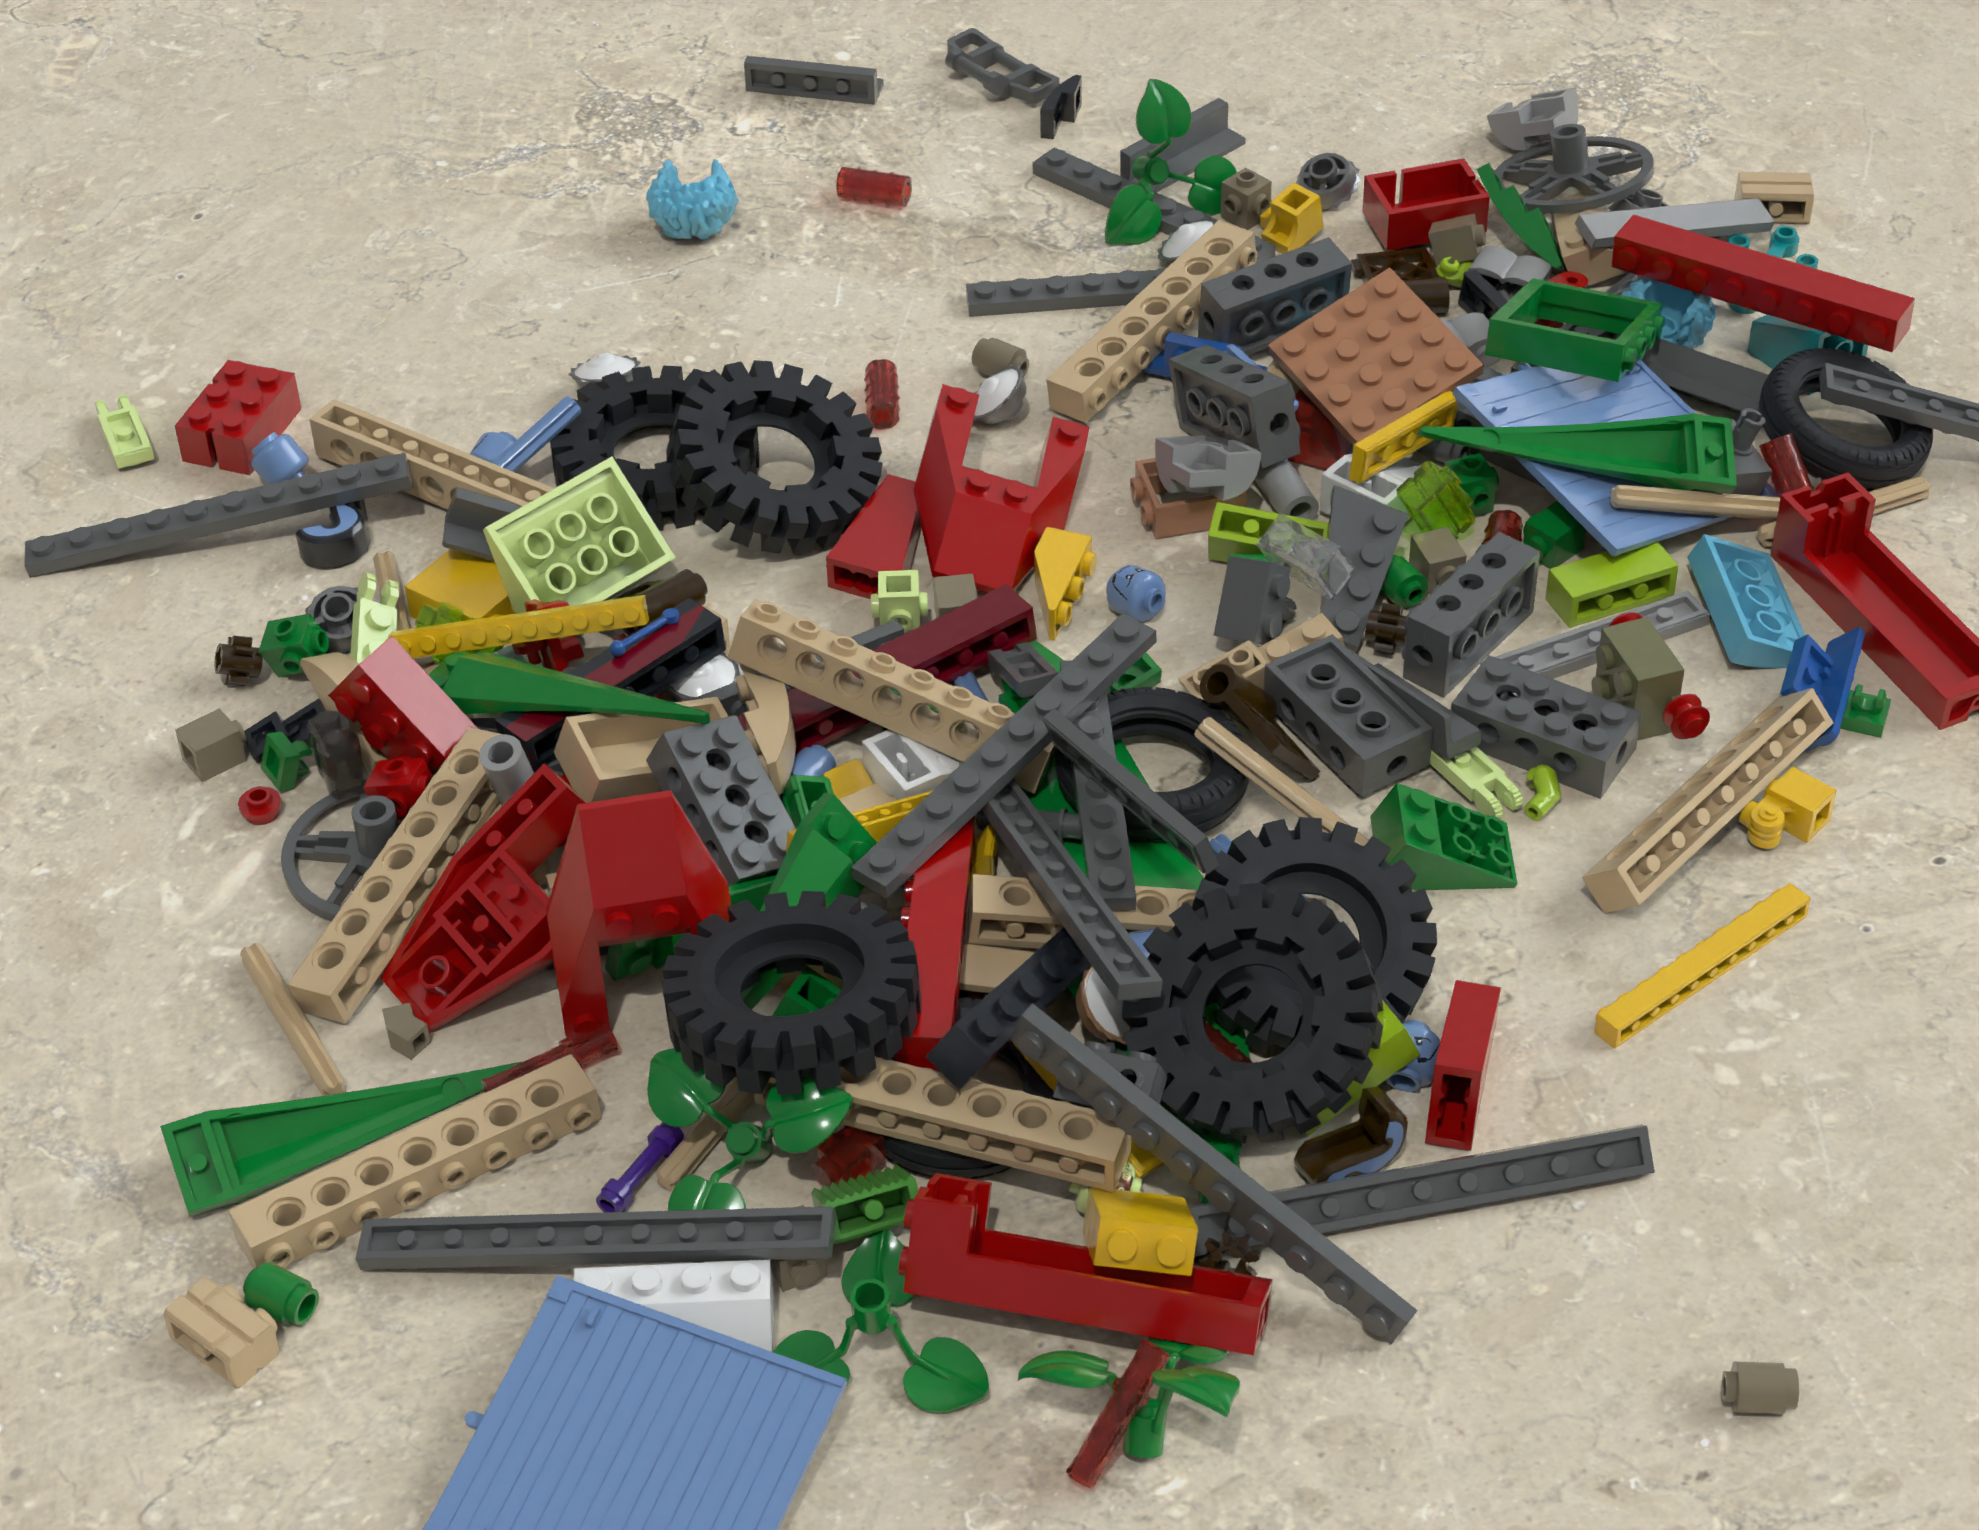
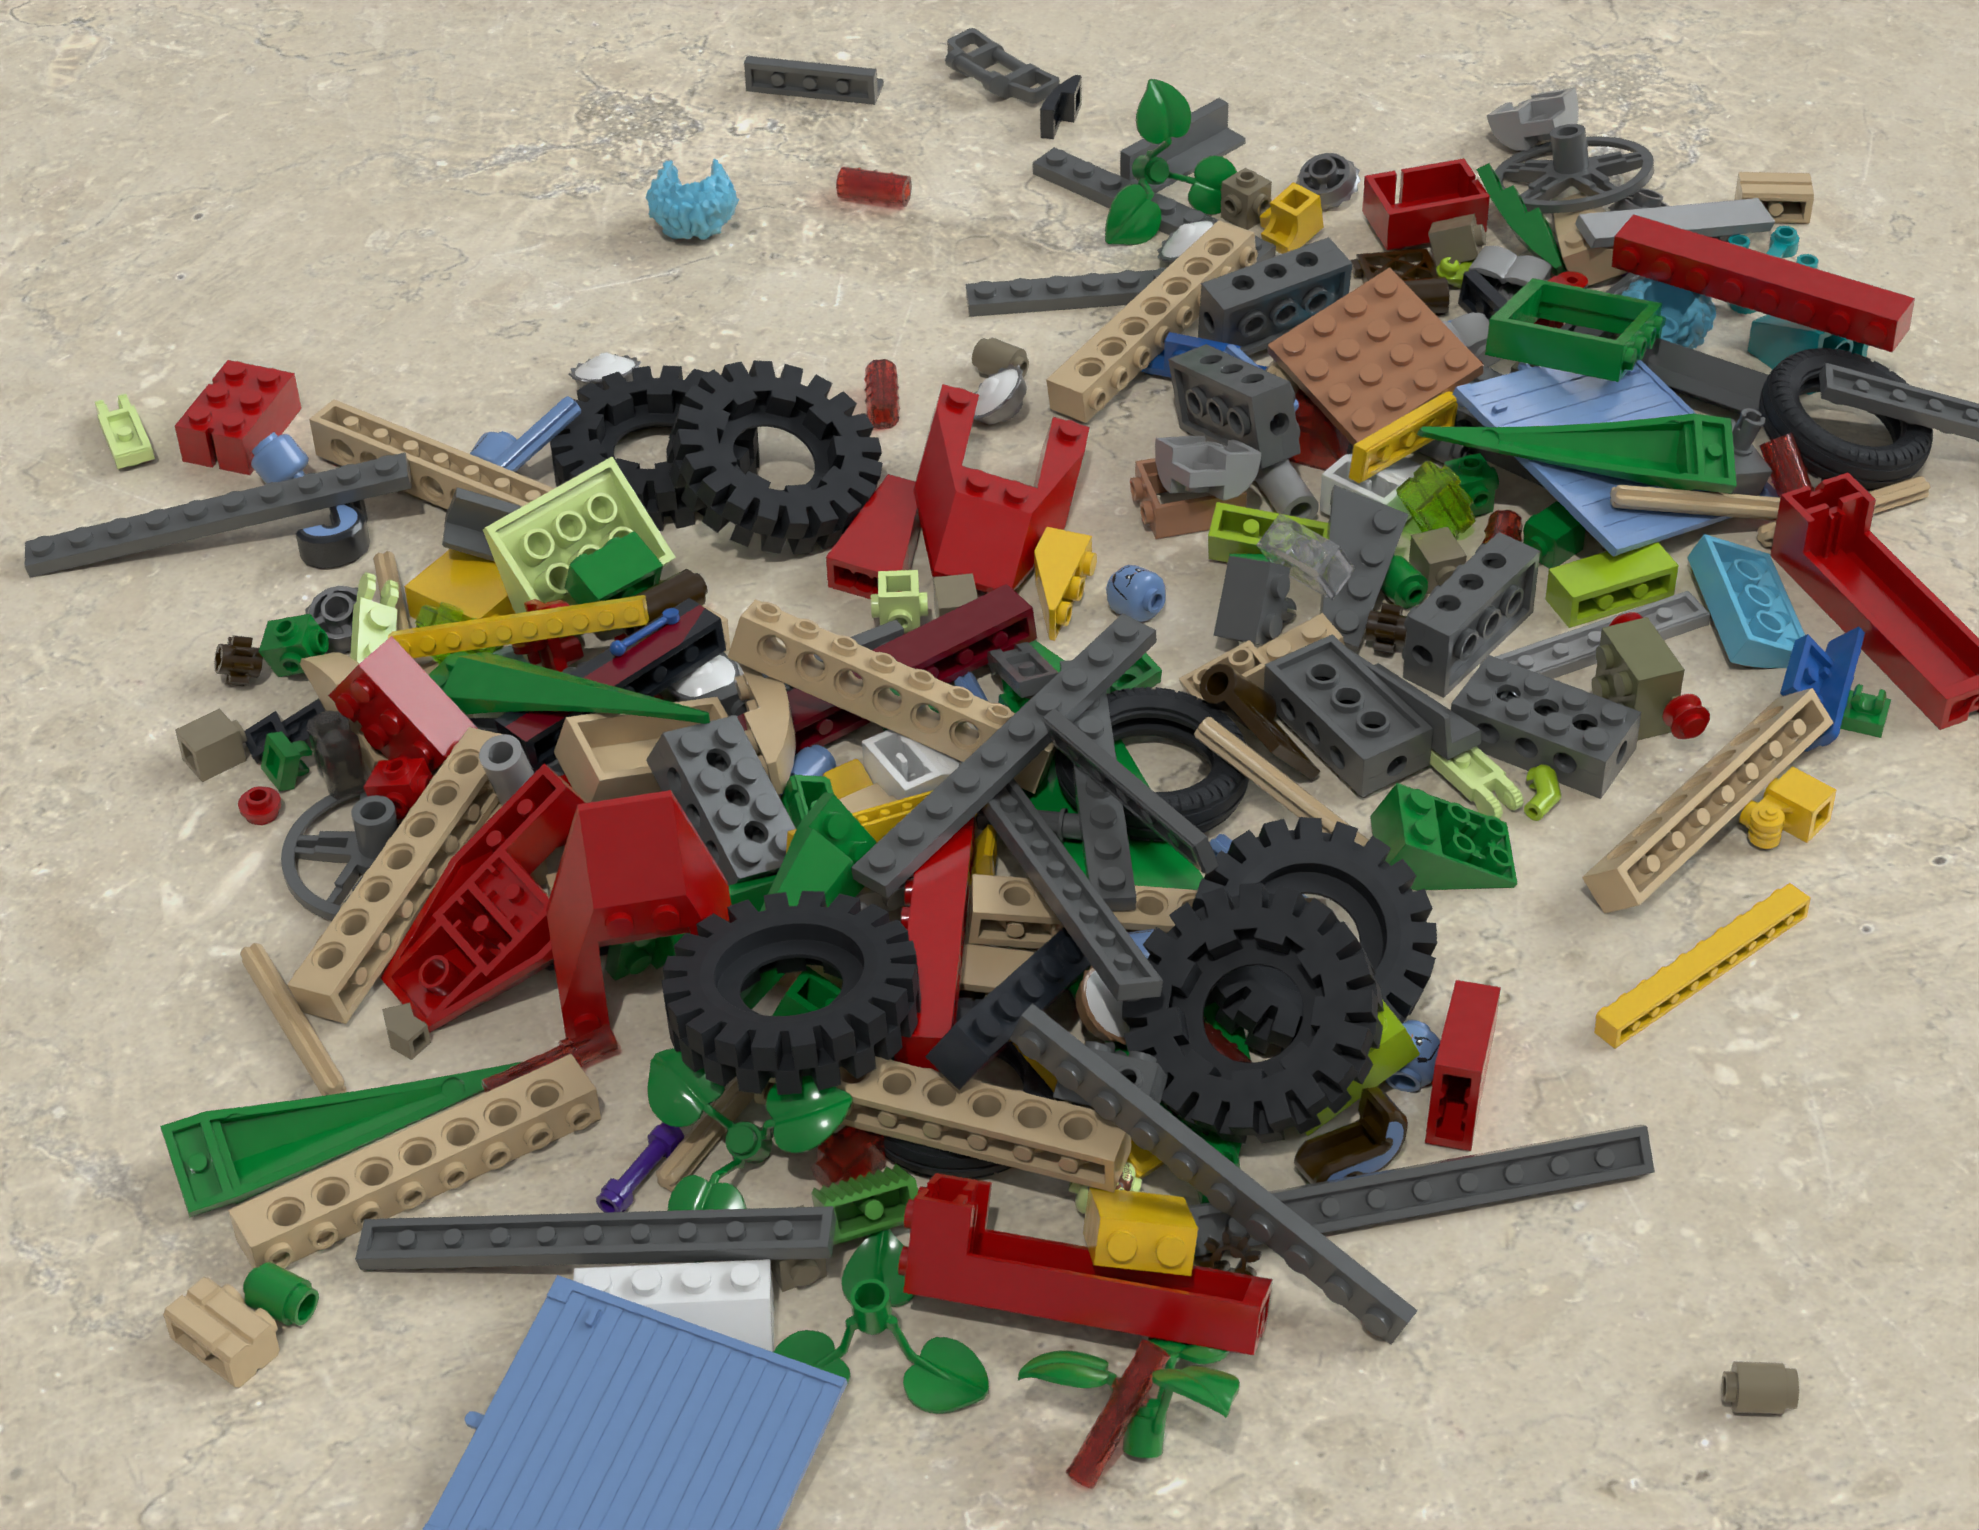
(614, 571): none -> green brick

